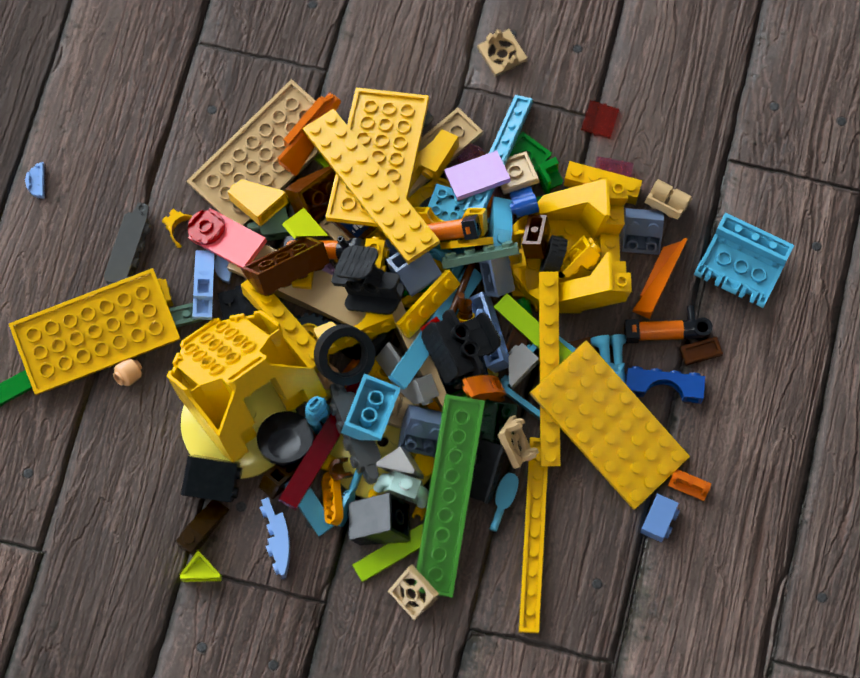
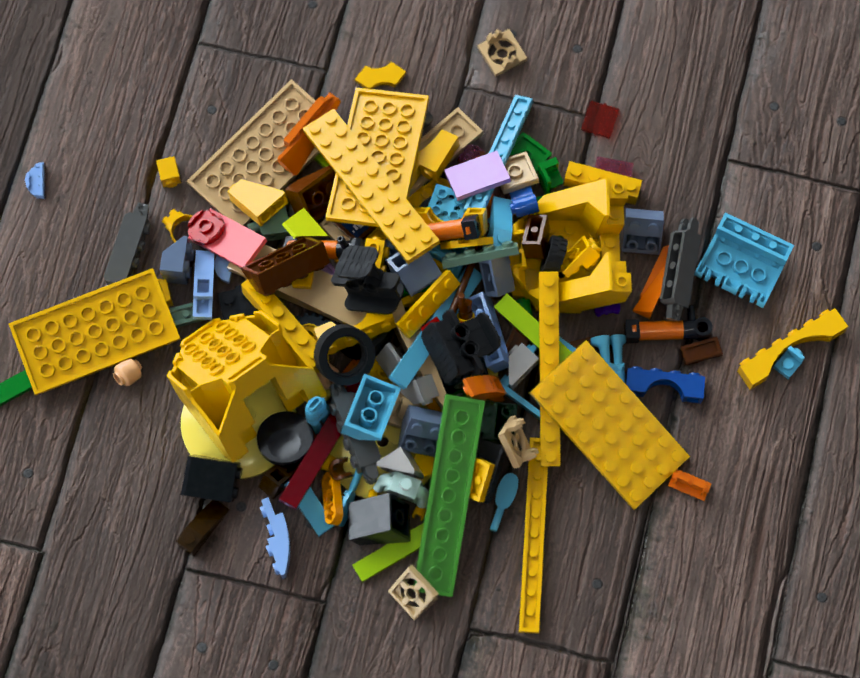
(168, 172): none -> yellow brick
(176, 261): none -> sand blue slope
(200, 570): neon yellow slope -> none
(388, 75): none -> yellow tile
(481, 479): none -> yellow plate
(614, 308): none -> dark purple piece
(660, 517): medium blue brick -> none
(668, 200): tan plate -> none
(680, 268): none -> dark grey hinge
(789, 362): none -> medium azure bracket
(825, 328): none -> yellow arch

